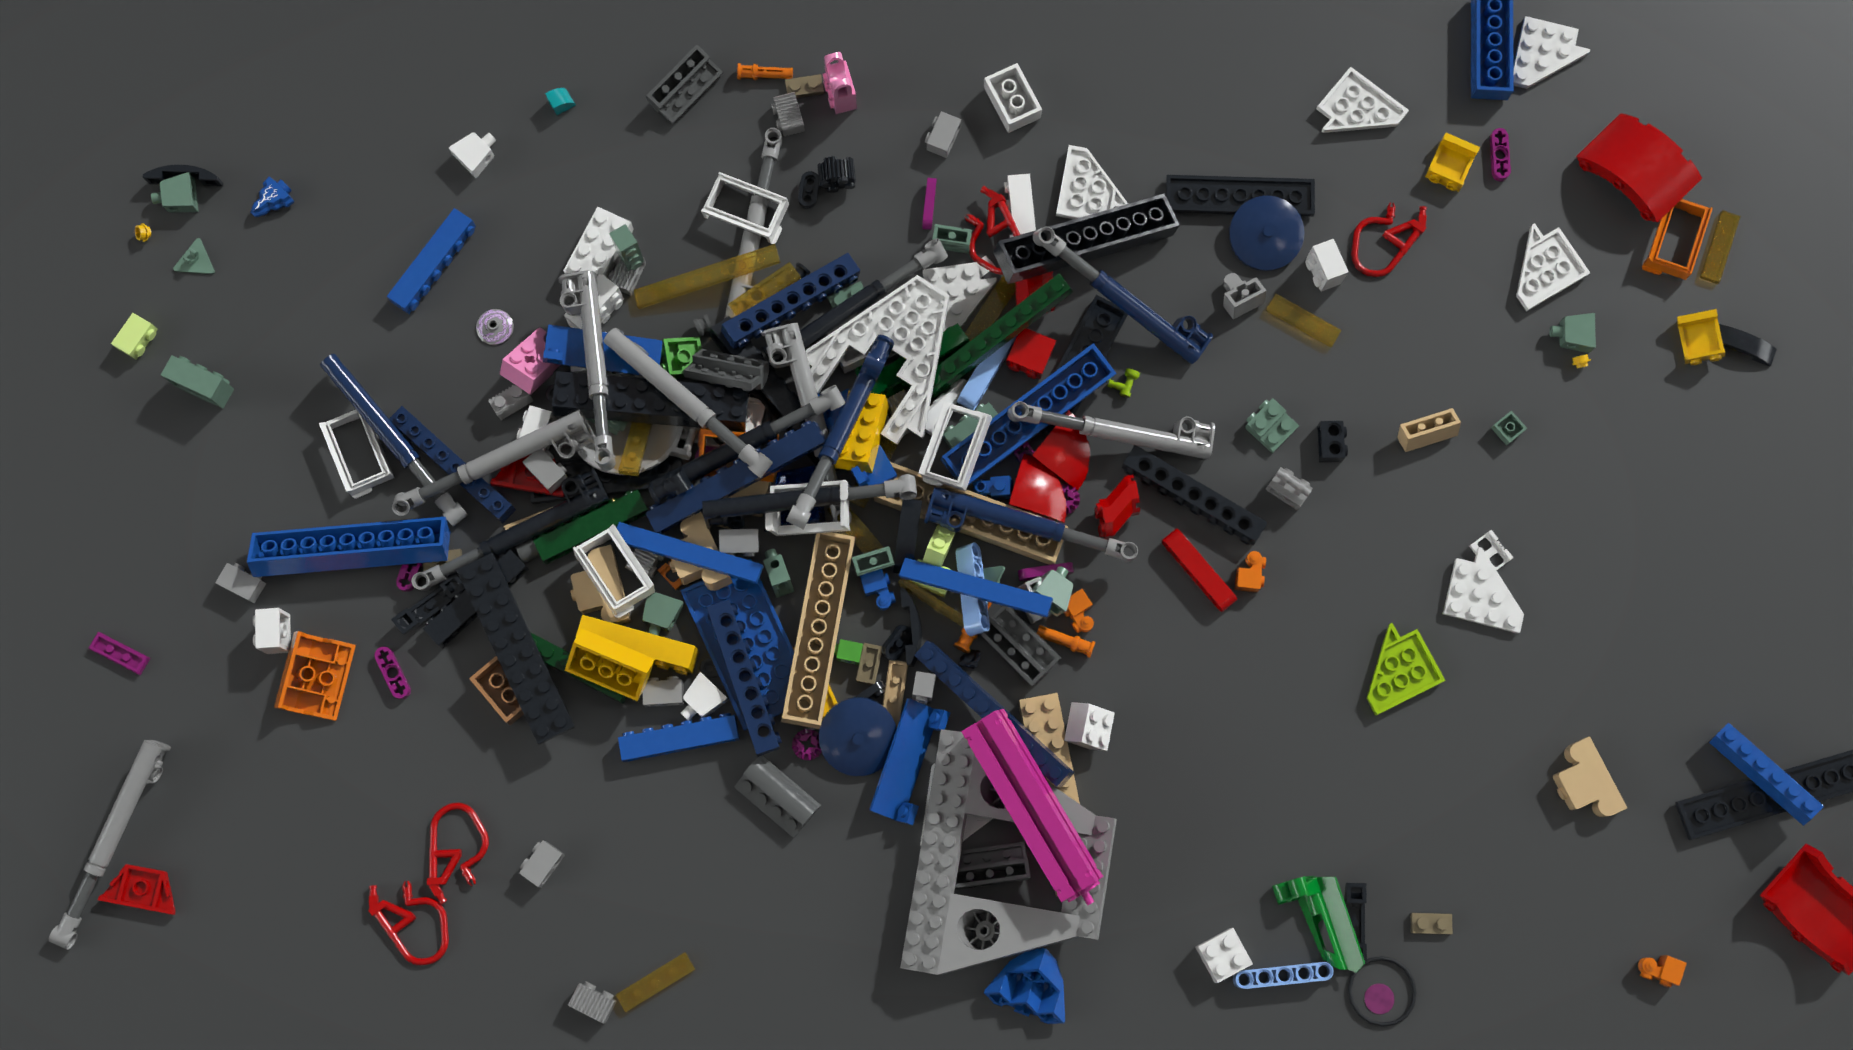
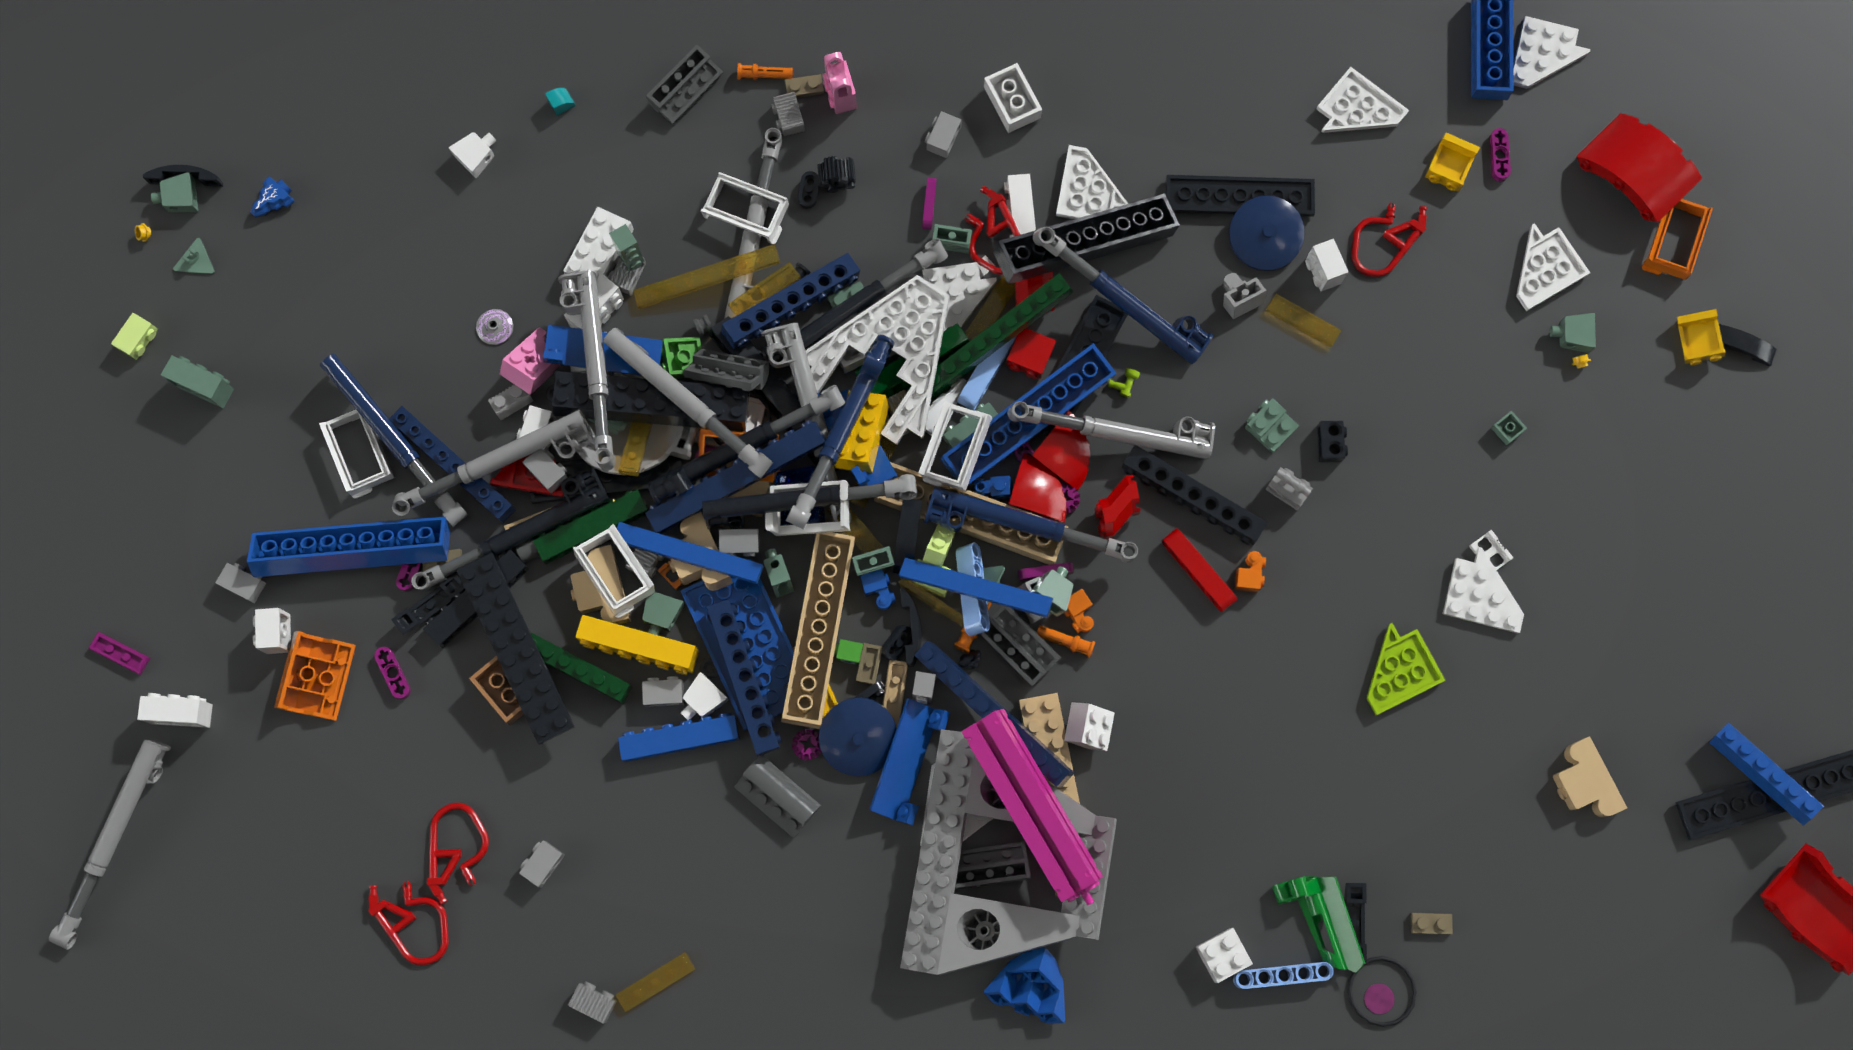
(141, 889): red wing -> none
(175, 710): none -> white brick
(431, 261): blue brick -> none
(609, 664): yellow brick -> none
(1429, 430): tan brick -> none
(1668, 970): orange brick -> none
(1720, 247): clear yellow tile -> none

